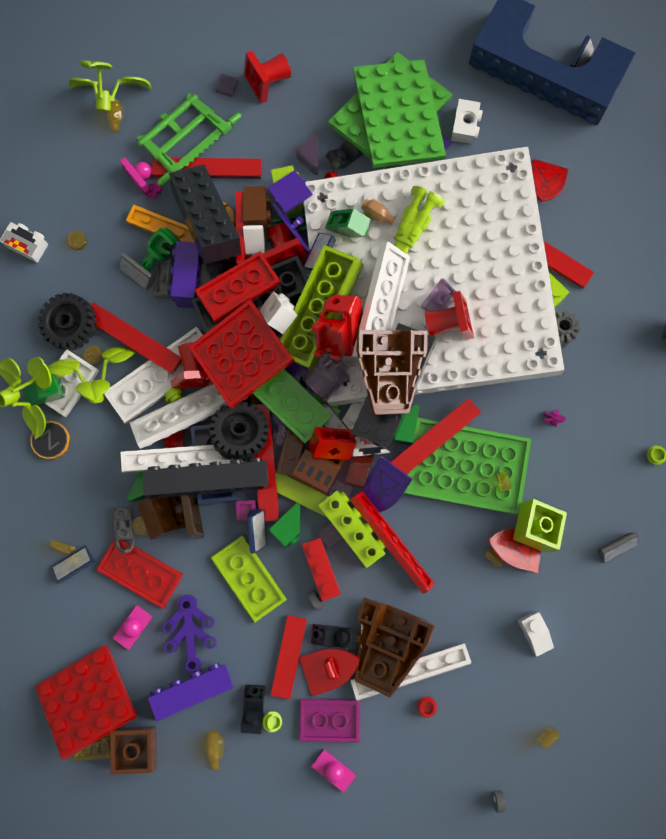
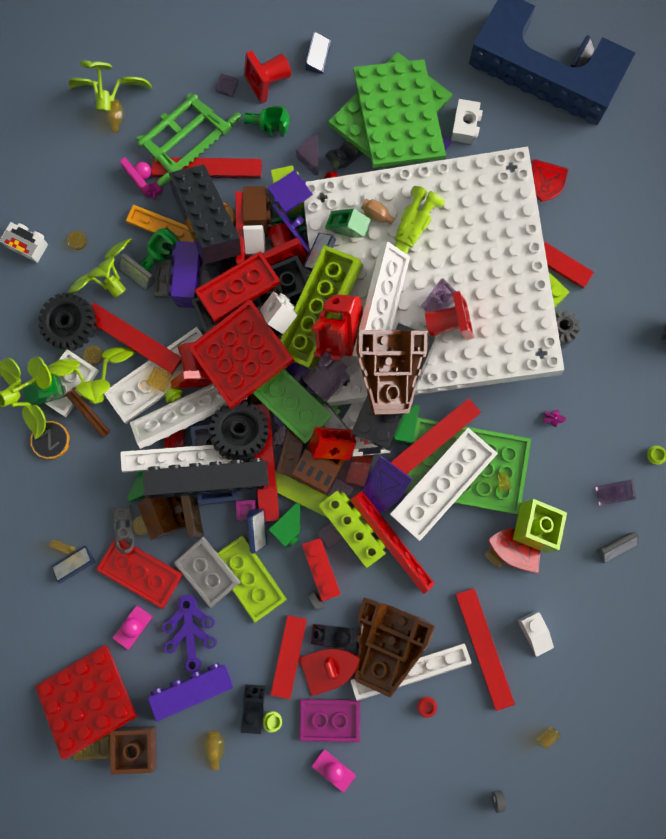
(87, 412): none -> reddish brown axle
(112, 283): none -> lime plant
(159, 379): none -> clear yellow tile
(207, 572): none -> light grey tile
(270, 119): none -> green piece
(317, 53): none -> slope
(443, 484): none -> white plate
(485, 649): none -> red tile
(616, 492): none -> clear purple slope

